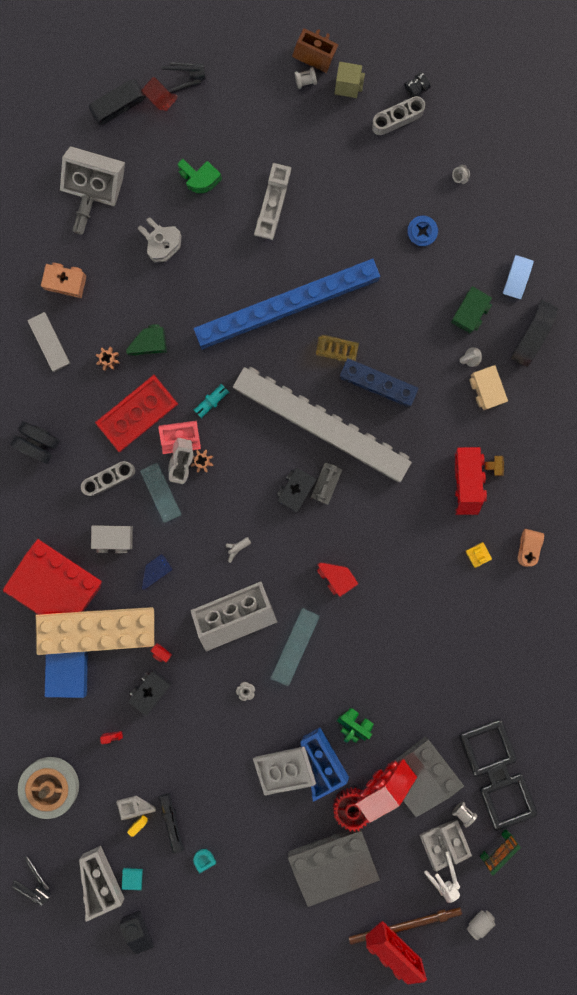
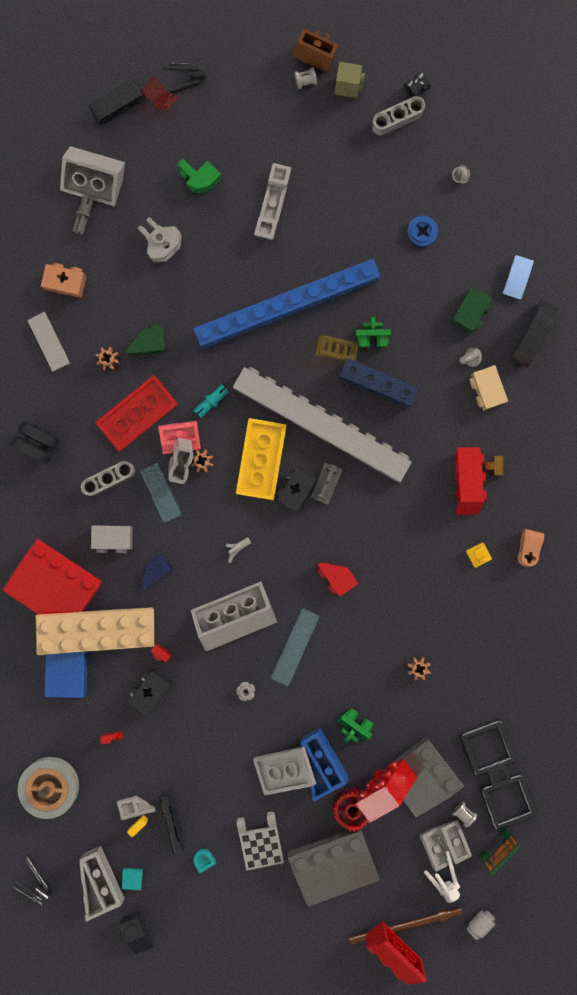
(261, 459): none -> yellow plate
(262, 845): none -> light grey flag
(381, 334): none -> green hips
(424, 669): none -> nougat gear

